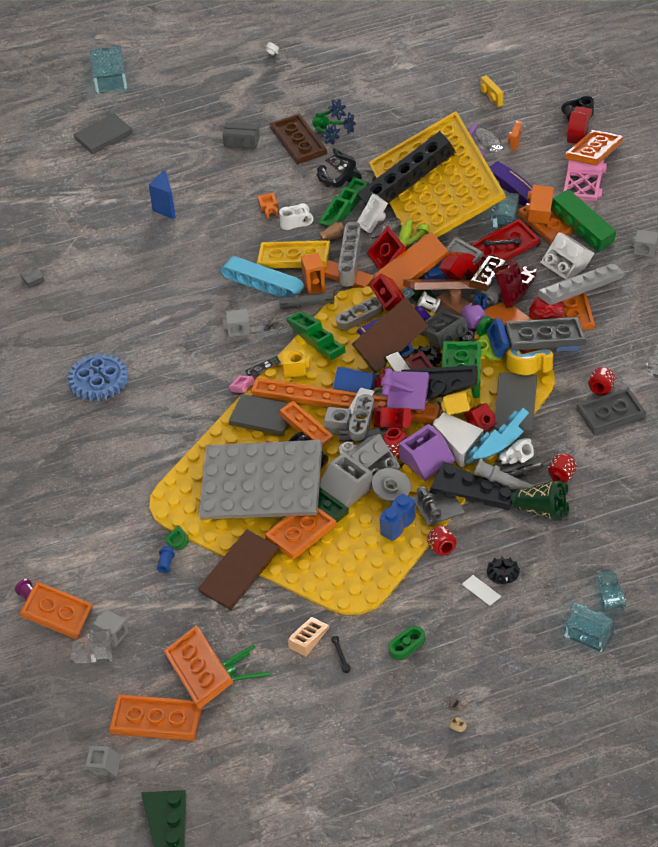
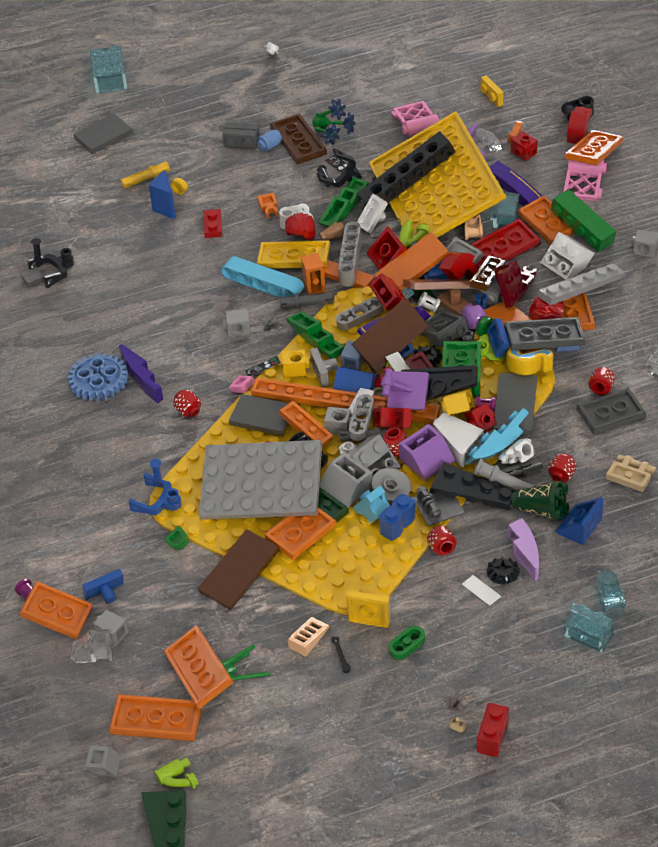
(62, 262): none -> black piece
(104, 586): none -> blue tile
(139, 372): none -> dark purple slope
(151, 172): none -> yellow pin
(166, 555): blue pin -> none
(167, 774): none -> lime plant
(169, 498): none -> blue piece
(179, 186): none -> yellow tile
(187, 403): none -> red head
(212, 223): none -> red plate
(269, 140): none -> medium blue brick
(300, 225): none -> red hair
(321, 367): none -> light grey tile
(350, 357): none -> sand blue brick
(368, 609): none -> yellow tile
(372, 504): none -> medium azure brick
(417, 122): none -> bright pink piece
(473, 228): none -> light nougat piece
(491, 402): none -> magenta bush
(492, 729): none -> red brick
(516, 241): black hinge -> none
(524, 146): none -> red brick
(524, 547): none -> lavender slope
(540, 204): orange brick -> none
(581, 520): none -> blue slope
(630, 472): none -> tan plate

